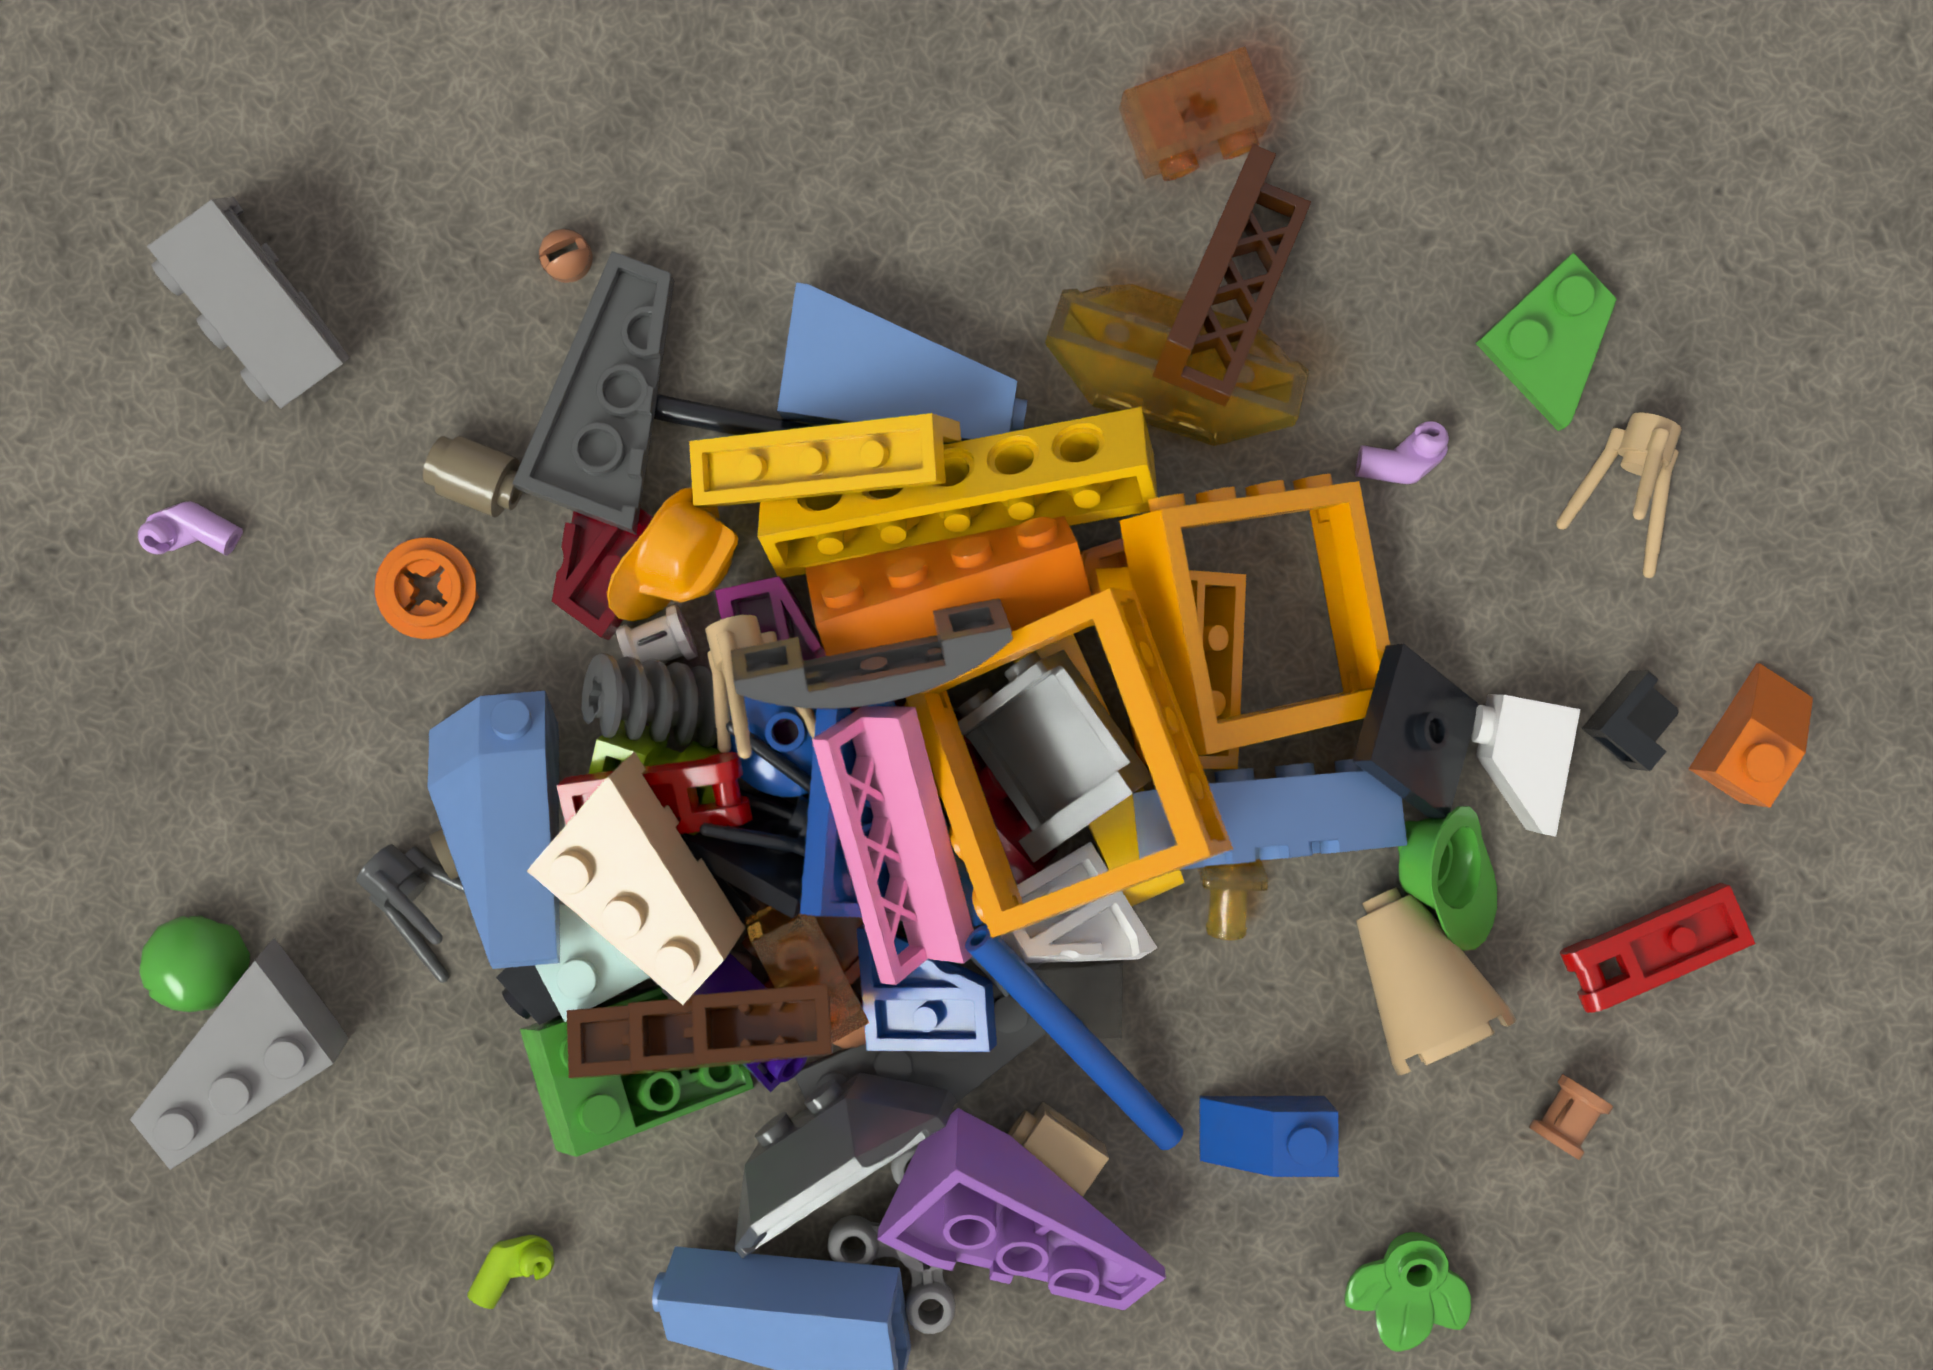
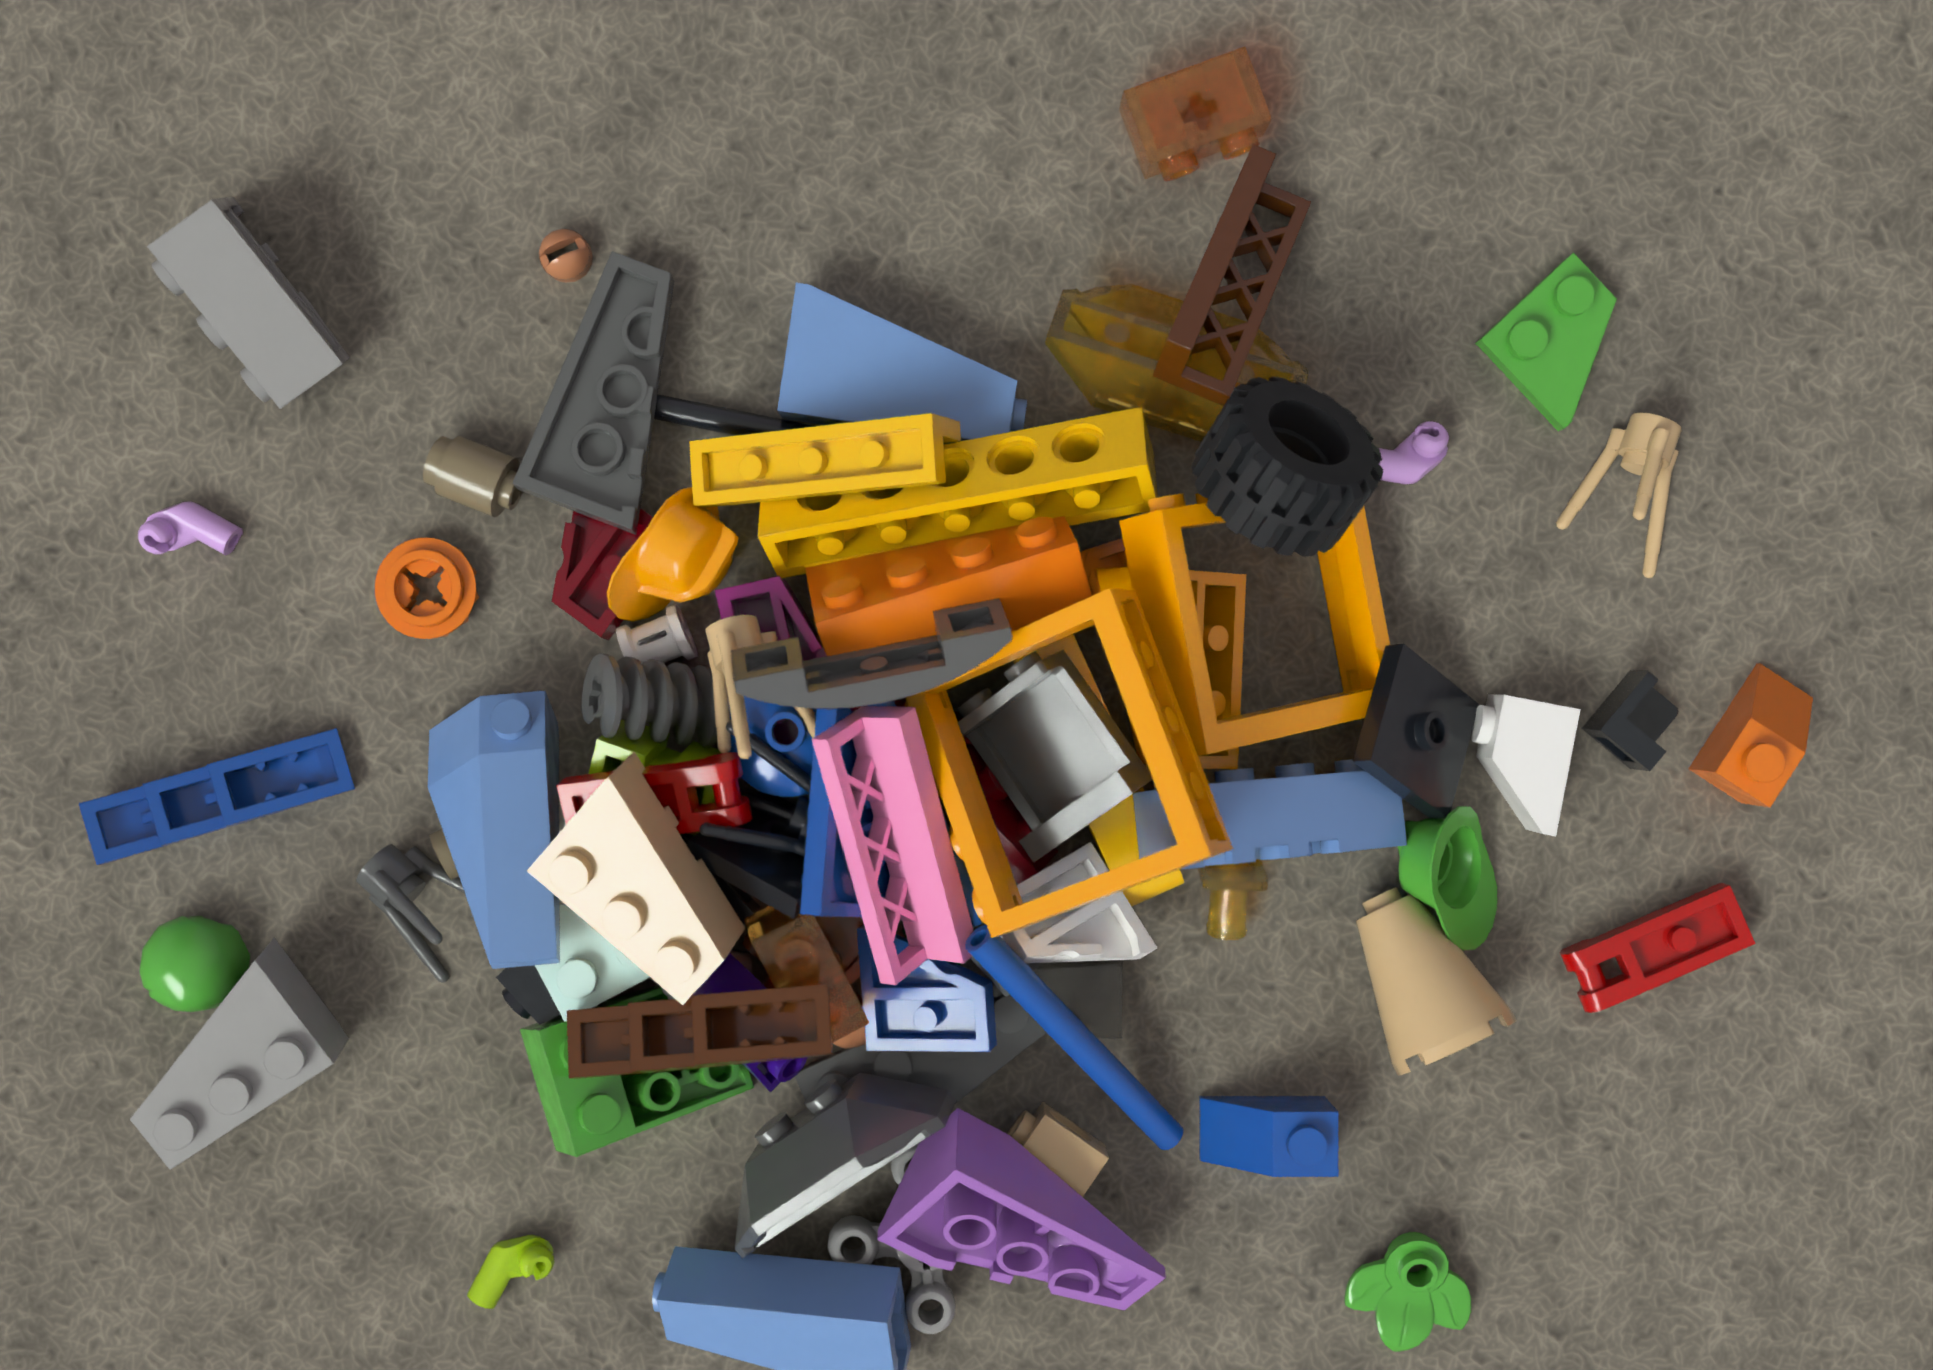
(216, 796): none -> blue slope
(1286, 466): none -> black tyre
(1571, 1117): nougat bush -> none

